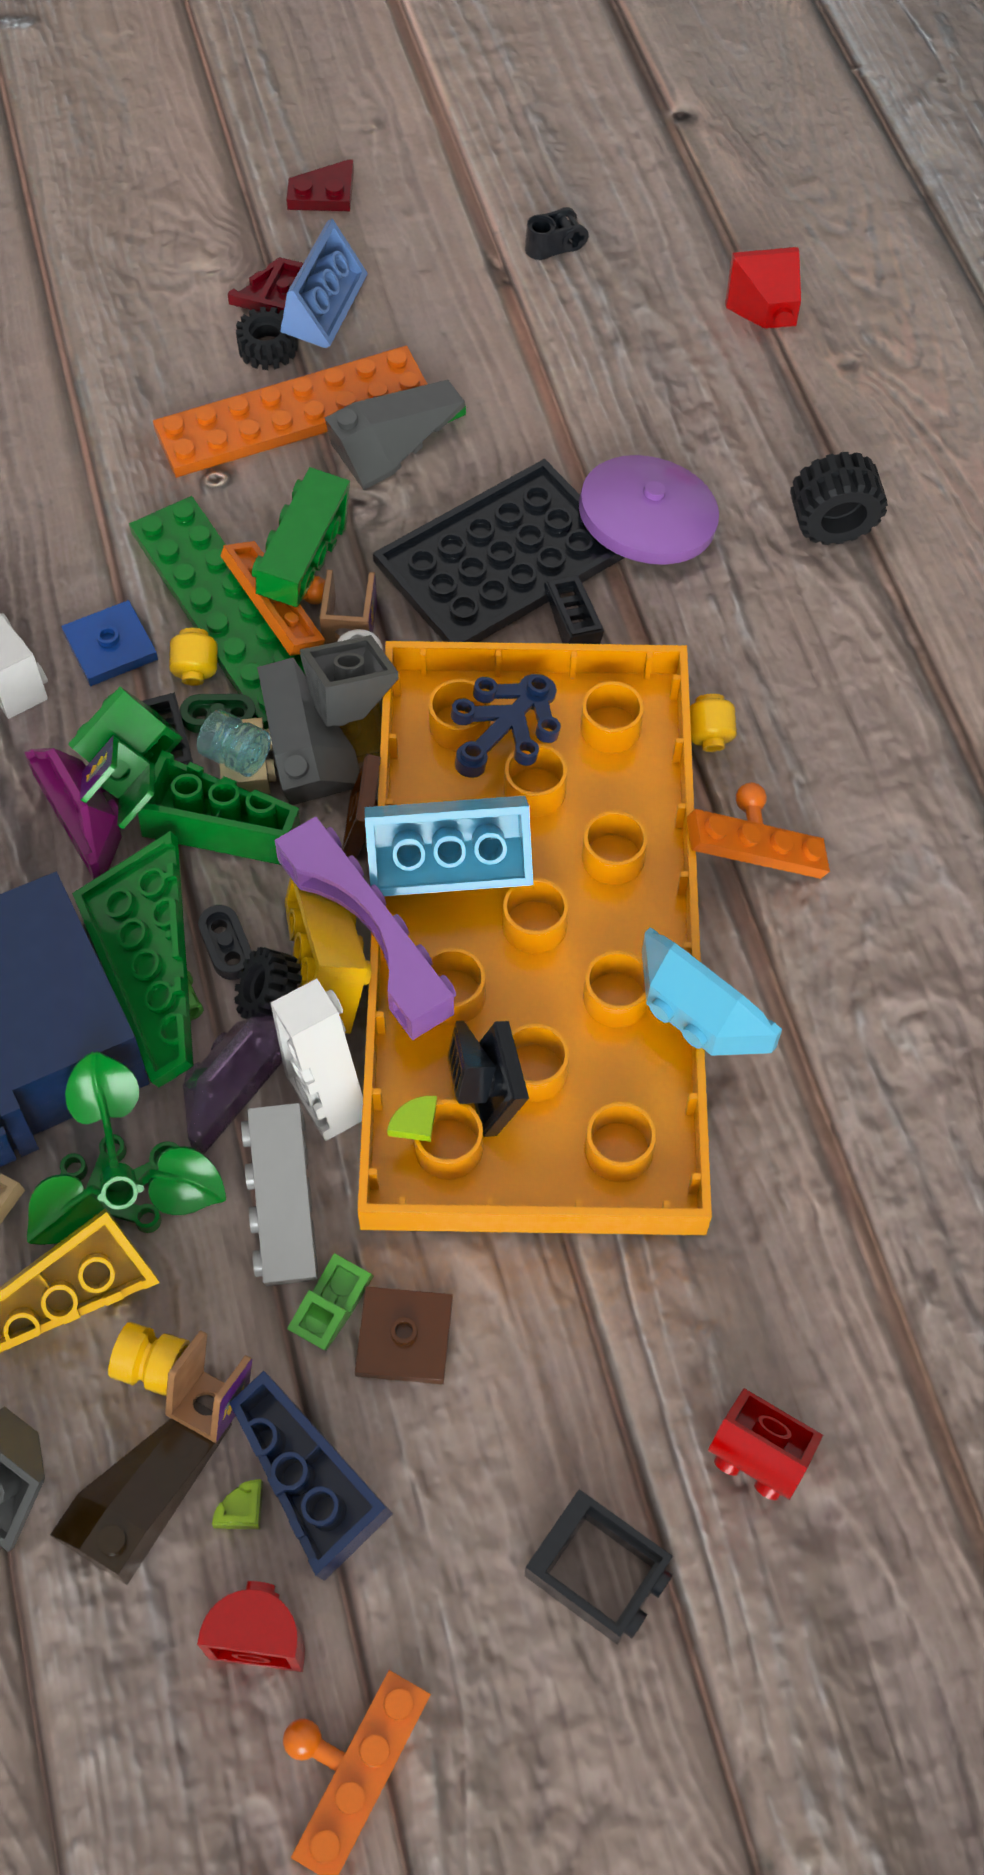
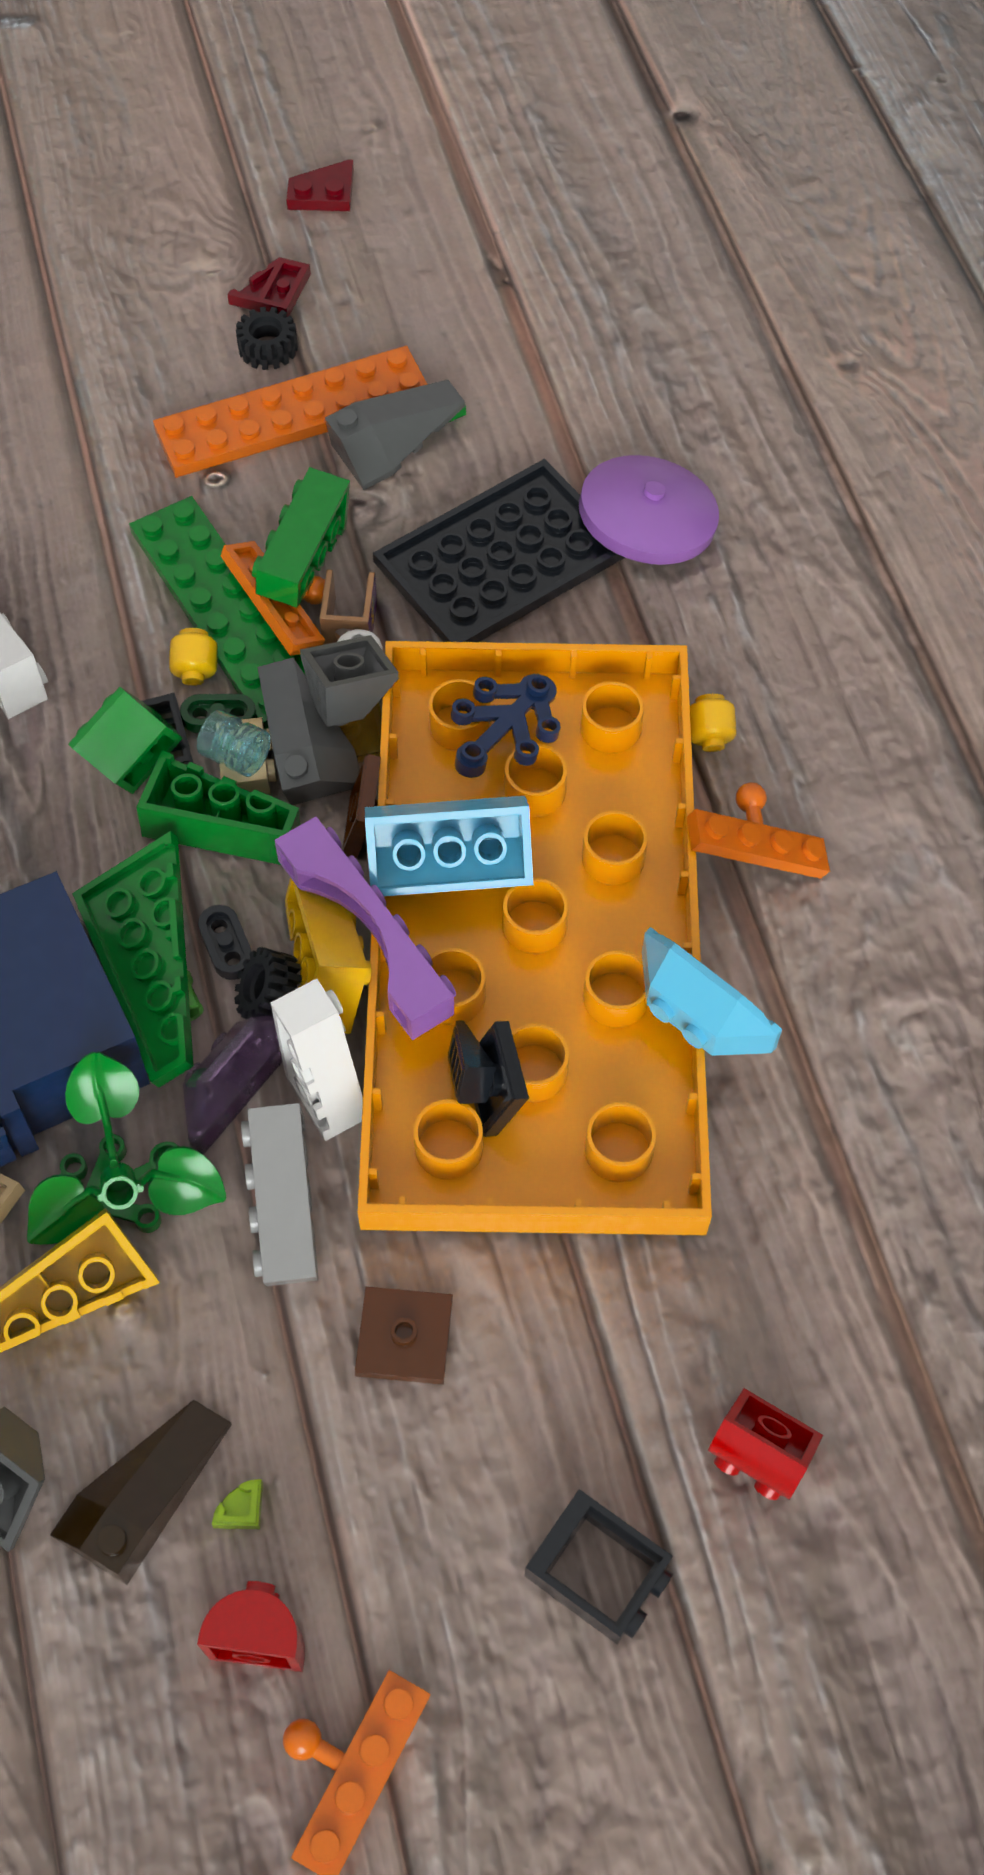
(88, 825): magenta wedge -> none
(109, 643): blue plate -> none
(131, 790): green piece -> none
(145, 1357): yellow wheel -> none
(189, 1381): medium nougat piece -> none
(318, 1489): dark blue wedge -> none
(323, 289): medium blue slope -> none
(330, 1302): bright green slope -> none
(414, 1119): lime tile -> none
(550, 234): black piece -> none
(583, 632): black slope -> none
(765, 286): red slope -> none
(838, 498): black tyre -> none

